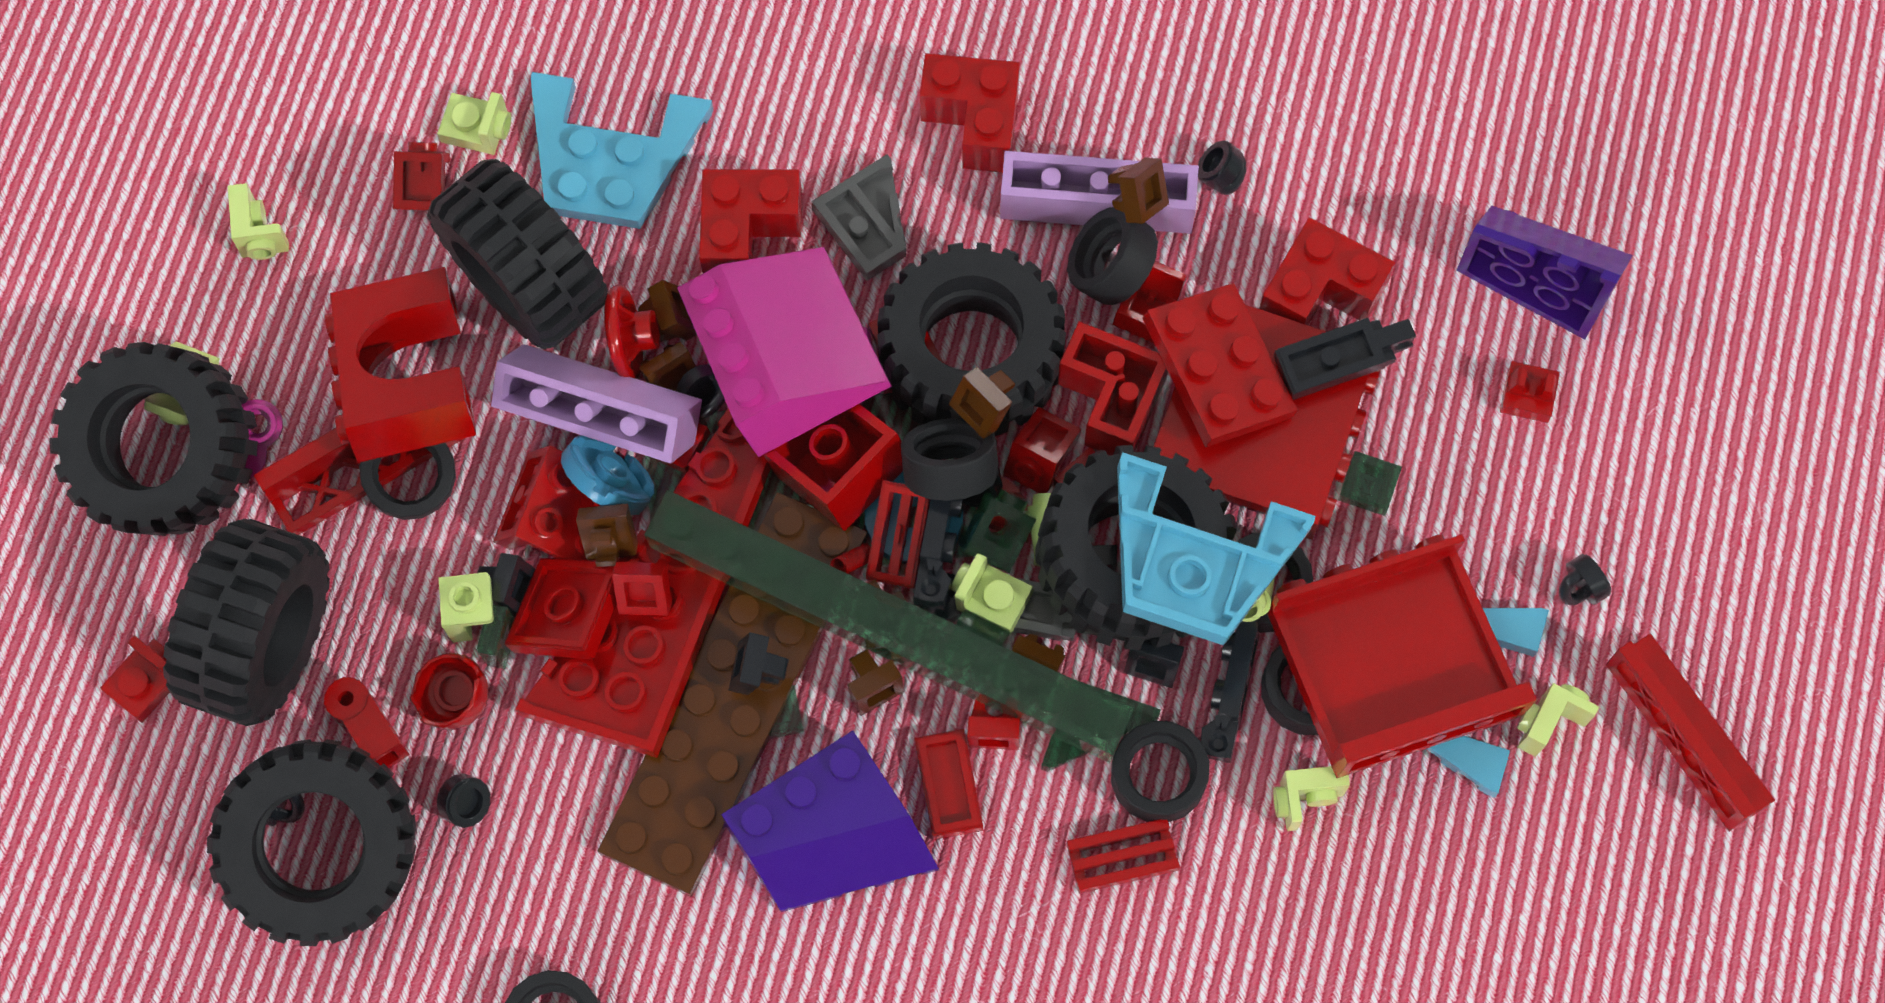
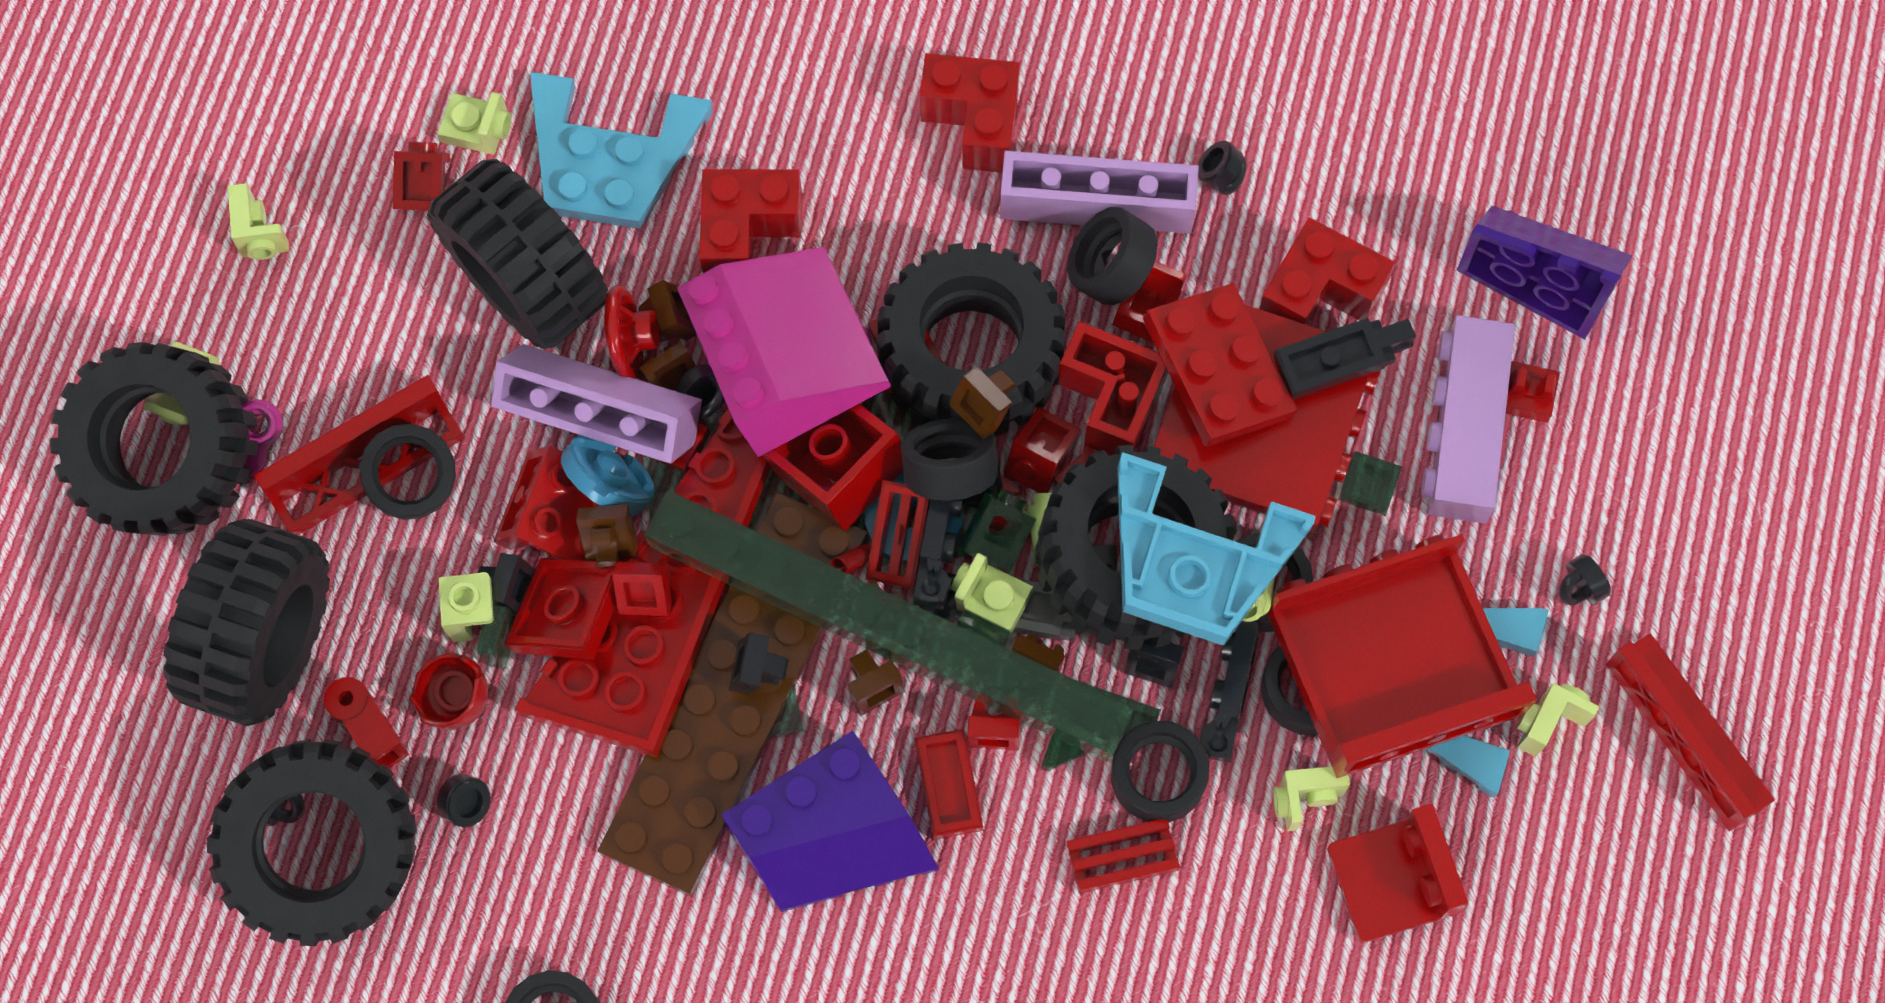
(139, 680): red bracket -> none
(395, 414): red arch -> none
(865, 218): dark grey wing -> none
(1141, 189): reddish brown tile -> none
(1398, 876): none -> red bracket
(1470, 419): none -> lavender brick

